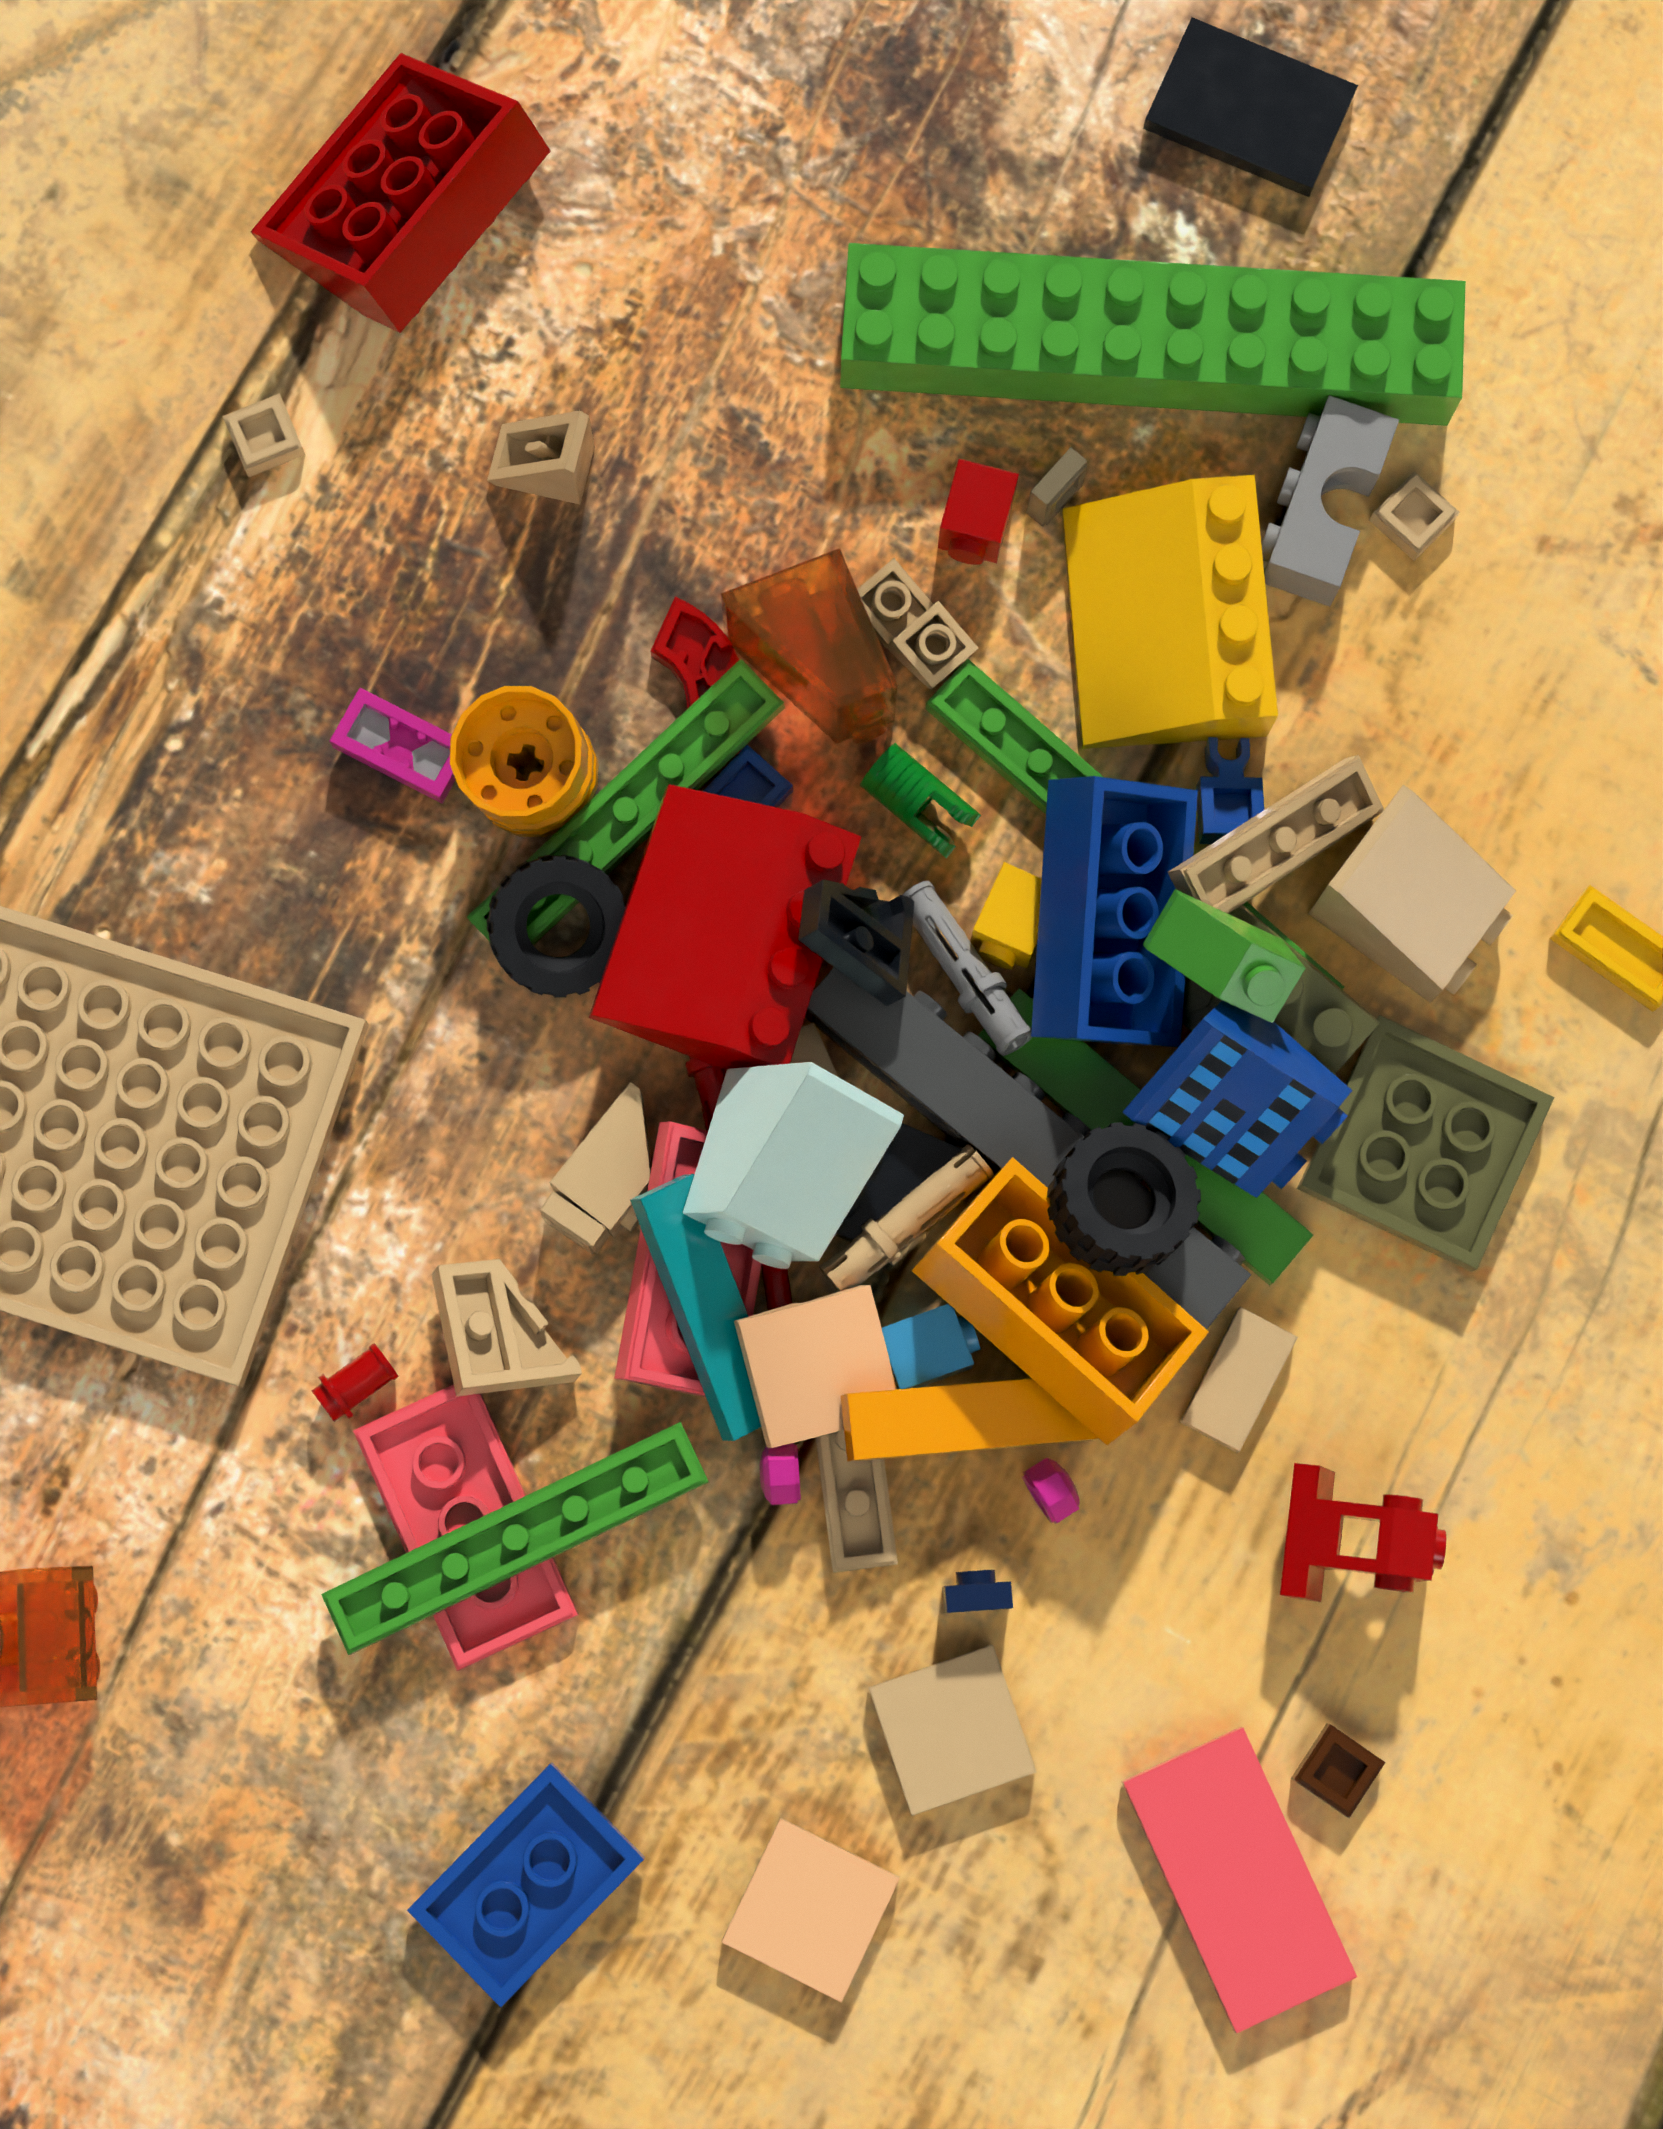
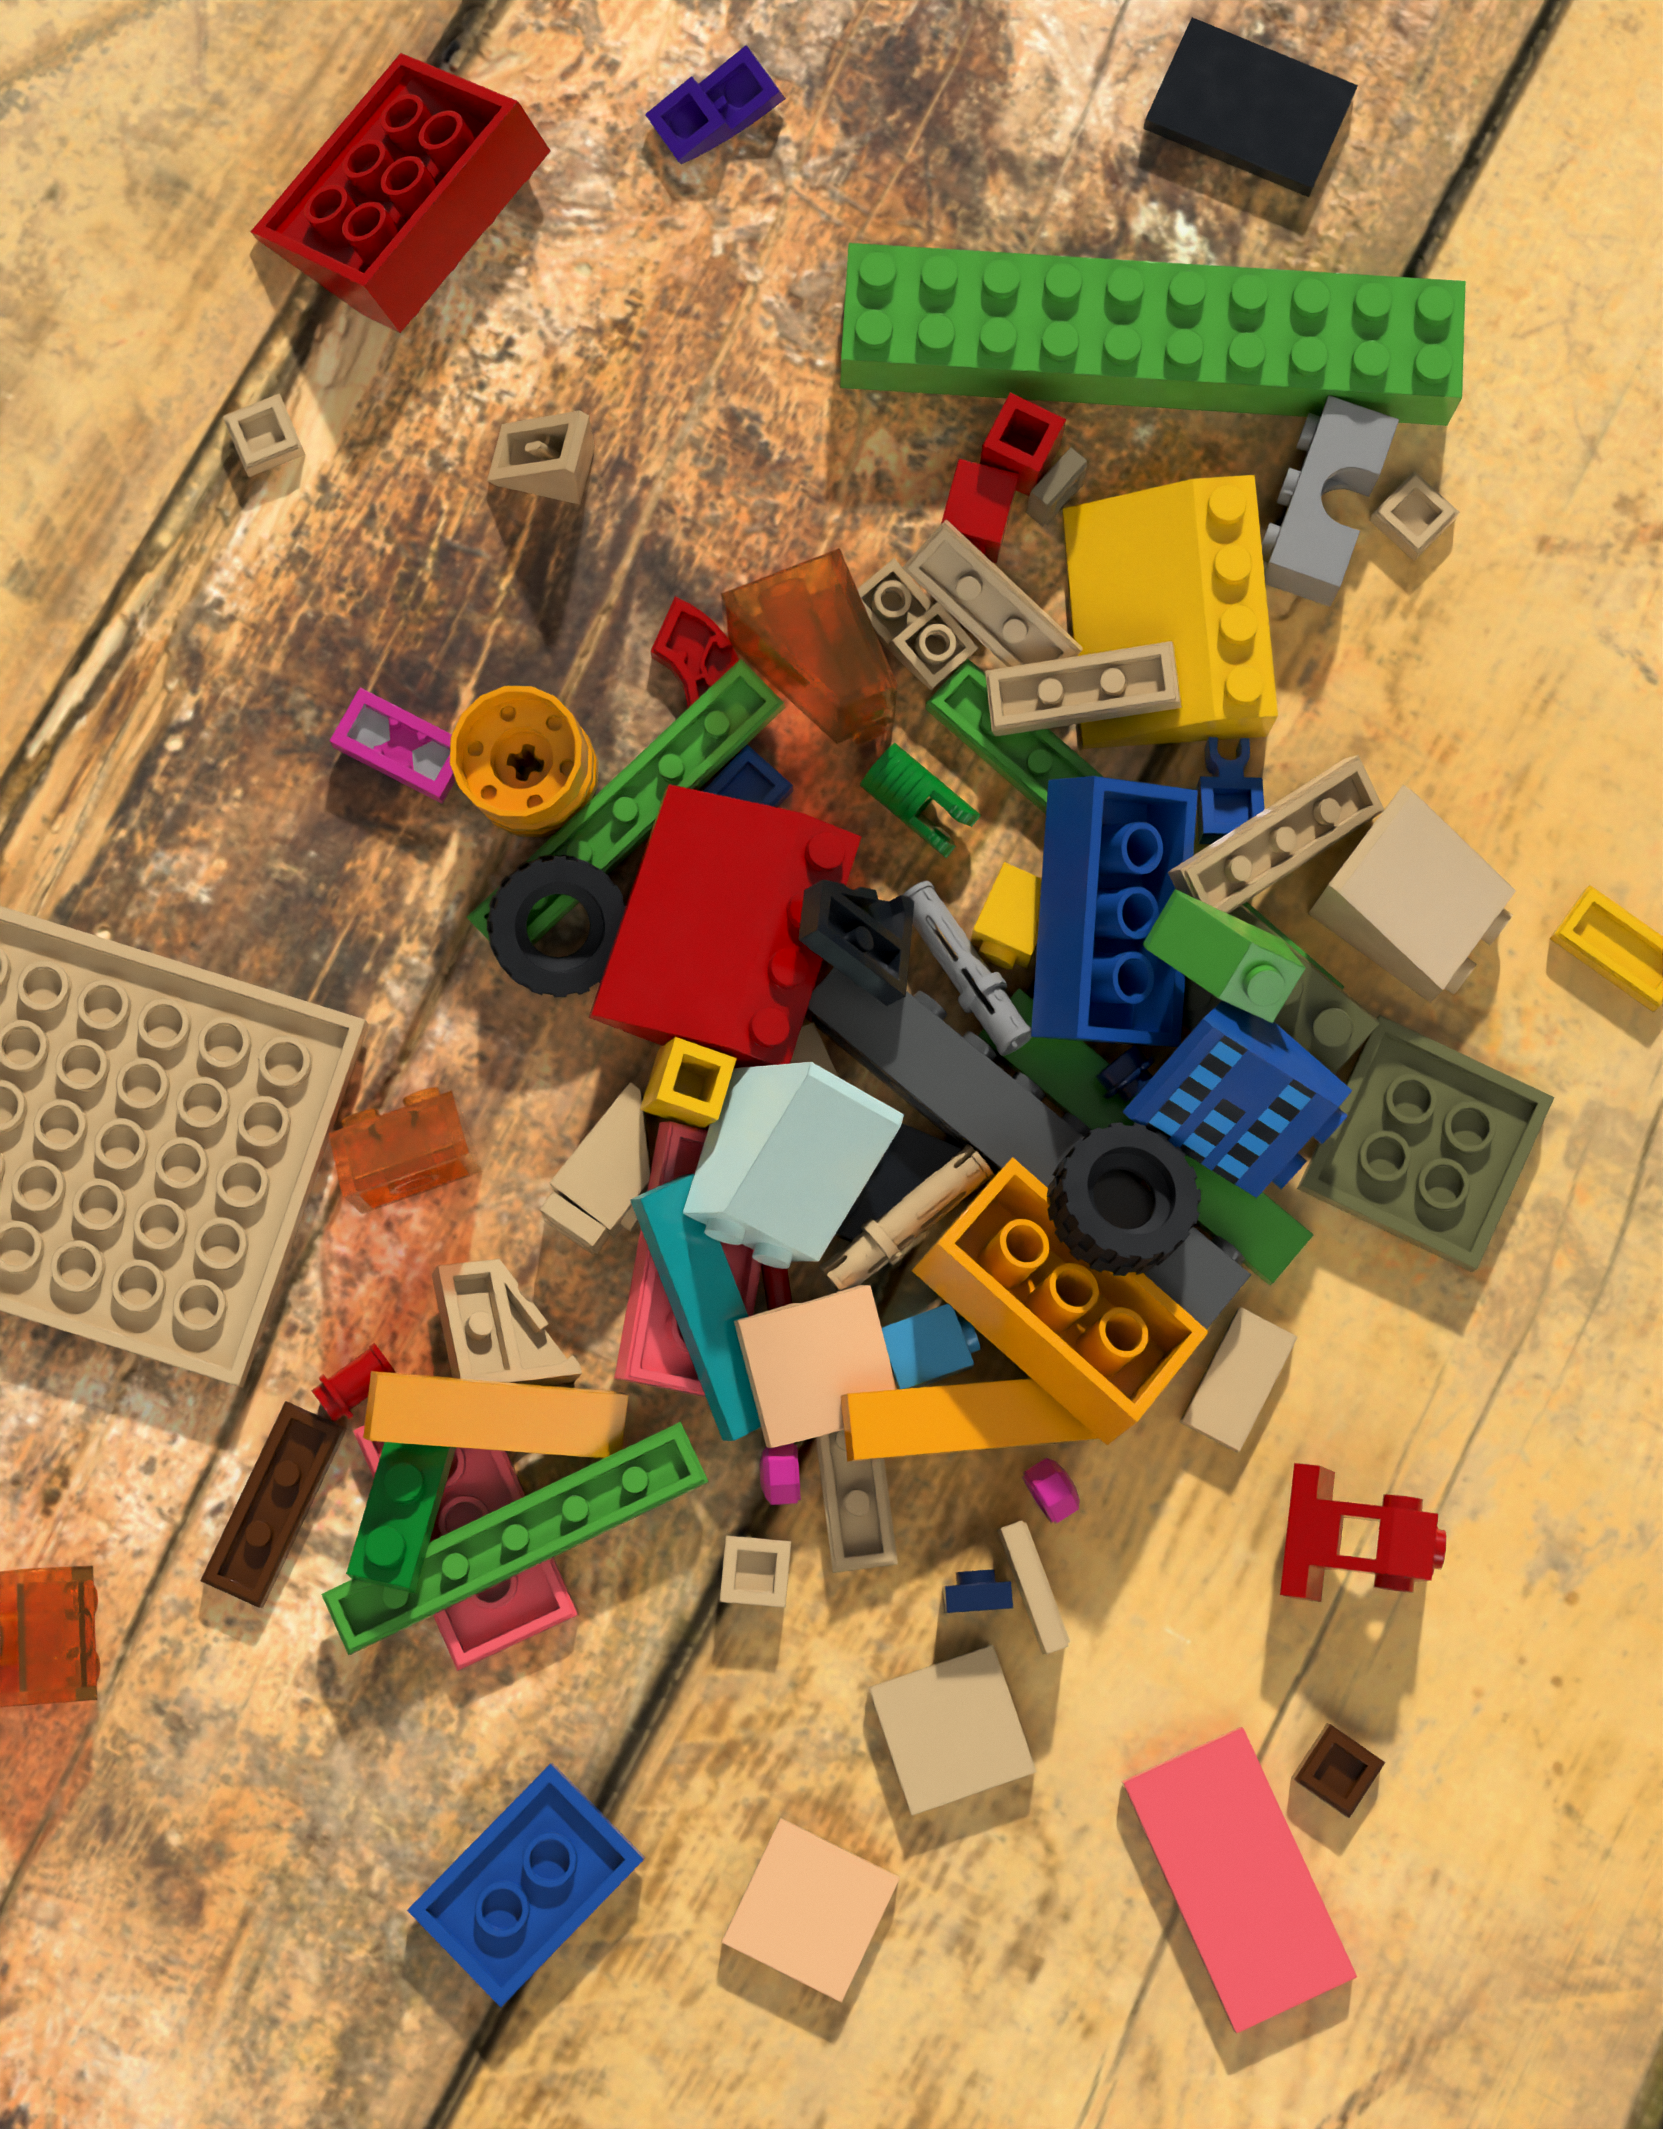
(273, 1505): none -> reddish brown tile
(400, 1515): none -> green plate
(403, 1150): none -> clear orange slope
(494, 1415): none -> light orange tile
(688, 1083): none -> yellow brick
(716, 109): none -> dark purple slope
(755, 1571): none -> tan plate
(987, 601): none -> tan tile
(1023, 441): none -> red brick
(1034, 1587): none -> tan tile
(1083, 689): none -> tan tile
(1126, 1074): none -> dark blue plate

